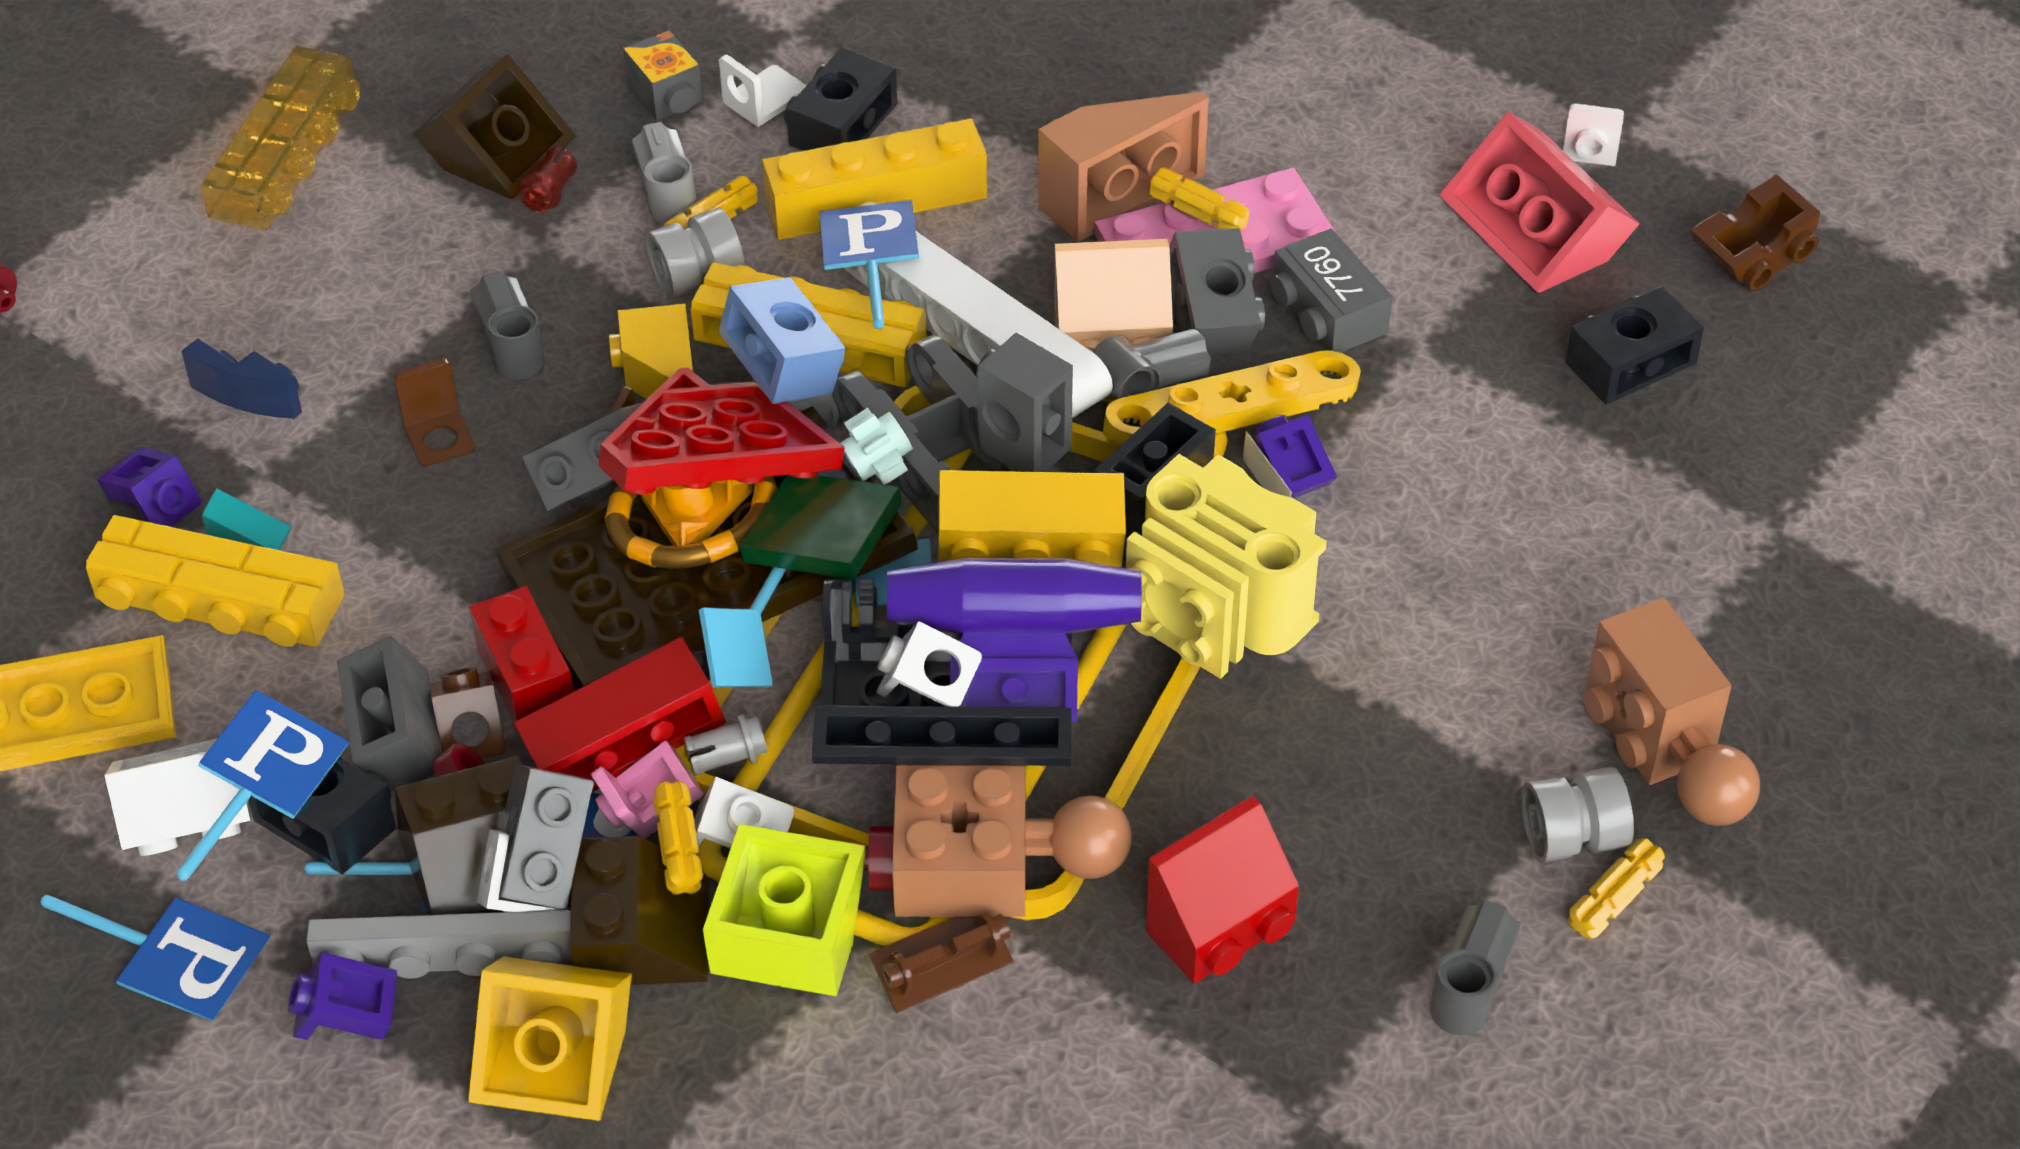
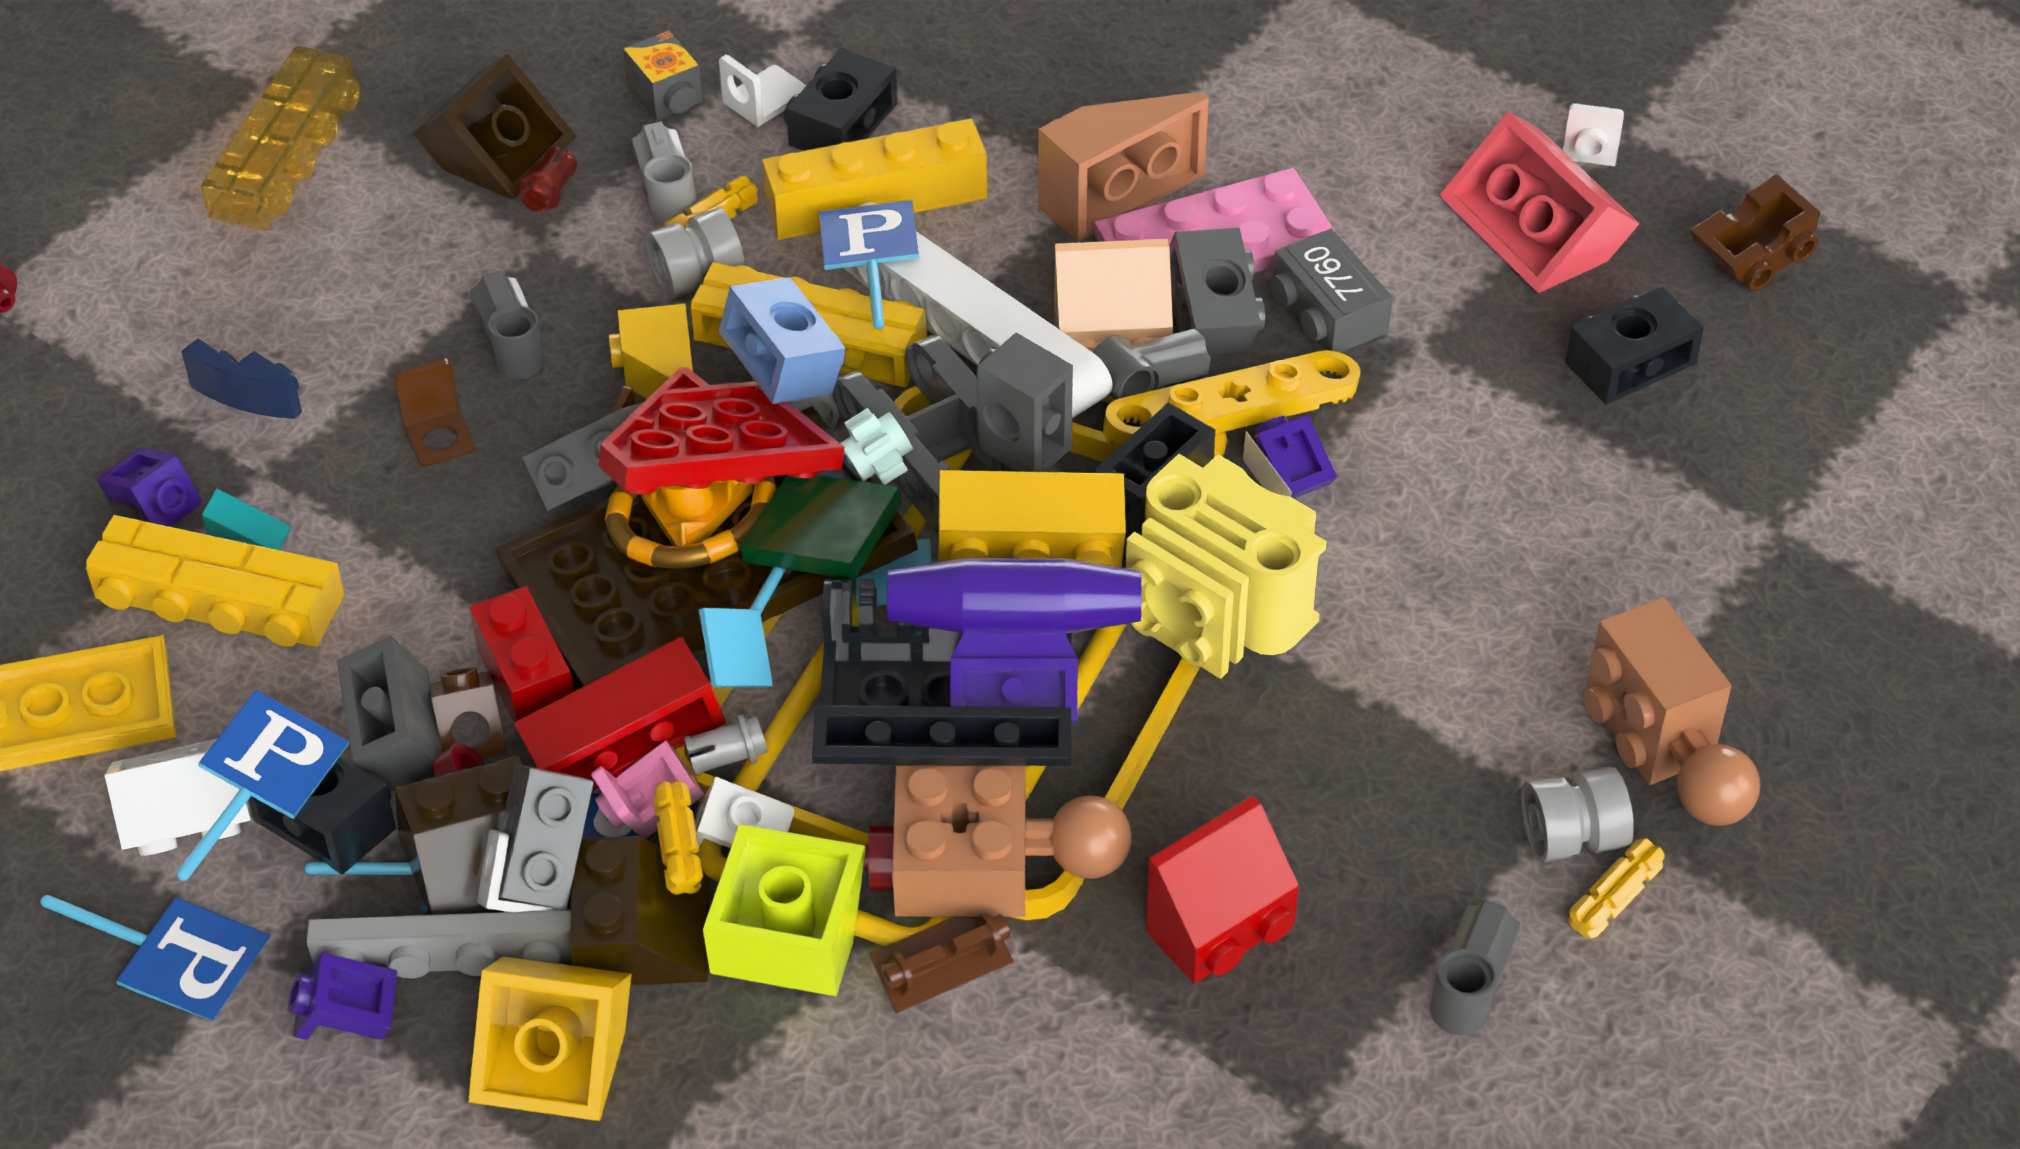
(905, 661): white bracket -> none
(1198, 200): yellow axle -> none

